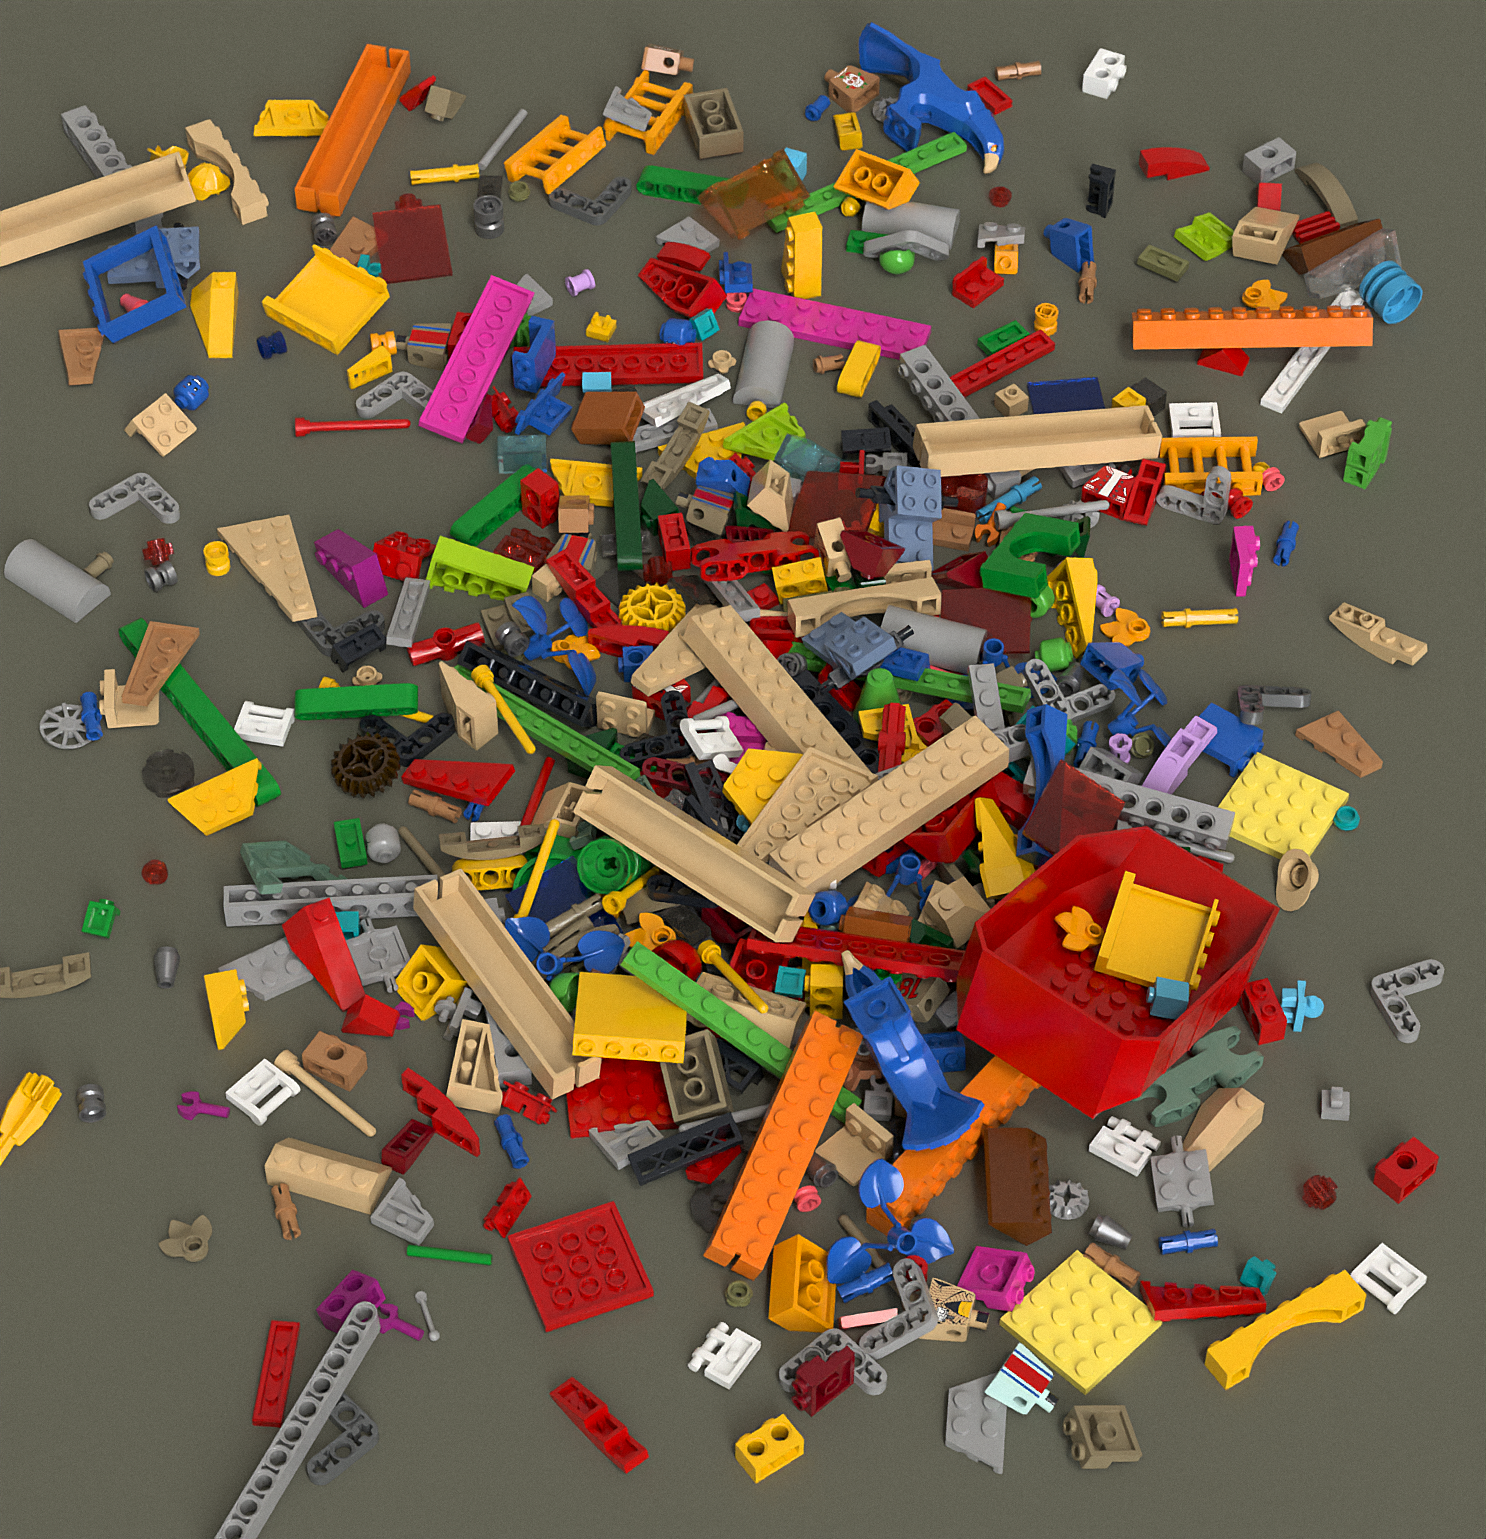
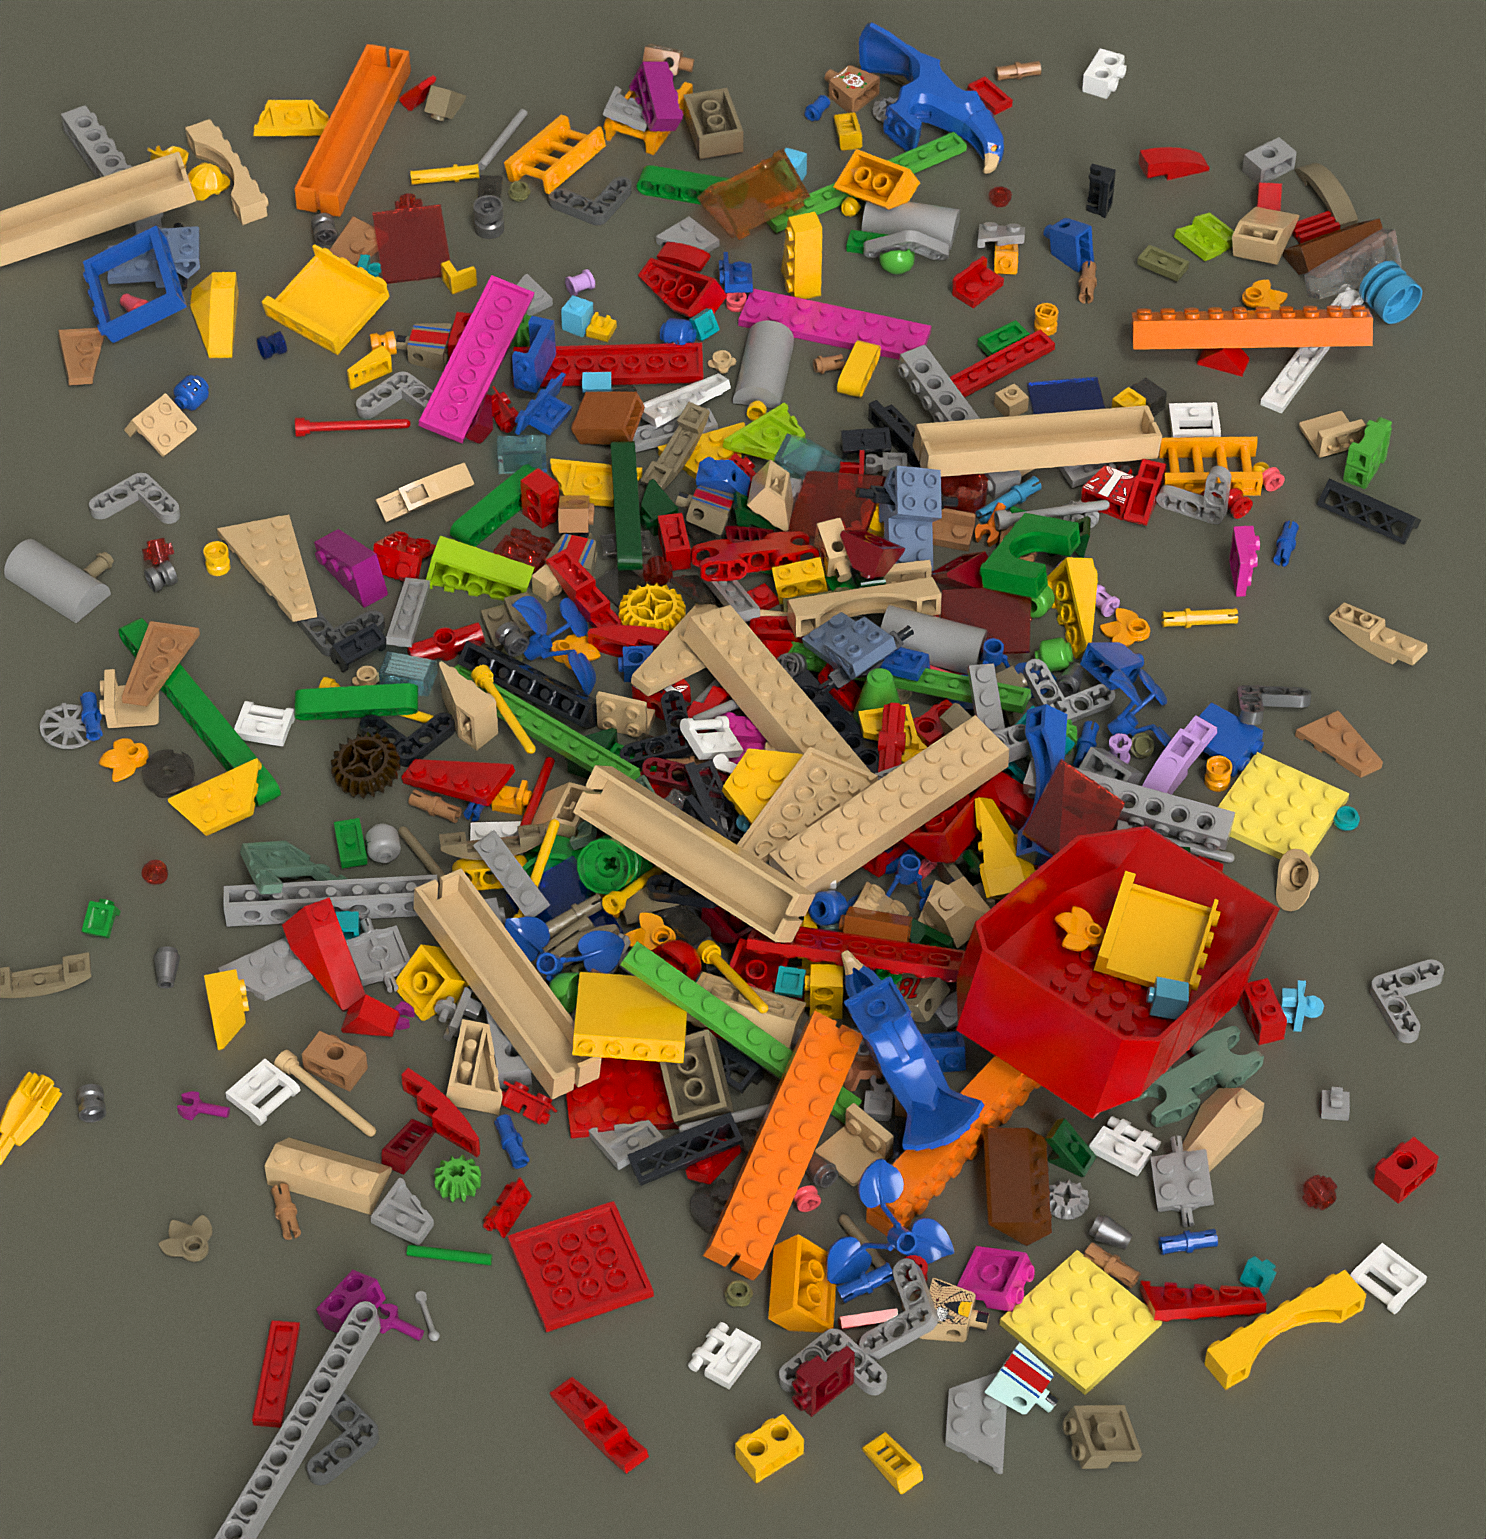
(124, 758): none -> light orange plate
(405, 668): none -> clear light blue brick
(425, 492): none -> tan slope
(457, 1178): none -> bright green gear
(458, 280): none -> yellow panel
(511, 875): none -> light grey plate
(512, 799): none -> light orange bracket
(577, 315): none -> medium azure brick
(657, 96): none -> magenta wedge
(903, 1477): none -> yellow slope
(1069, 1149): none -> dark green slope
(1218, 773): none -> light orange wheel
(1376, 505): none -> black fence

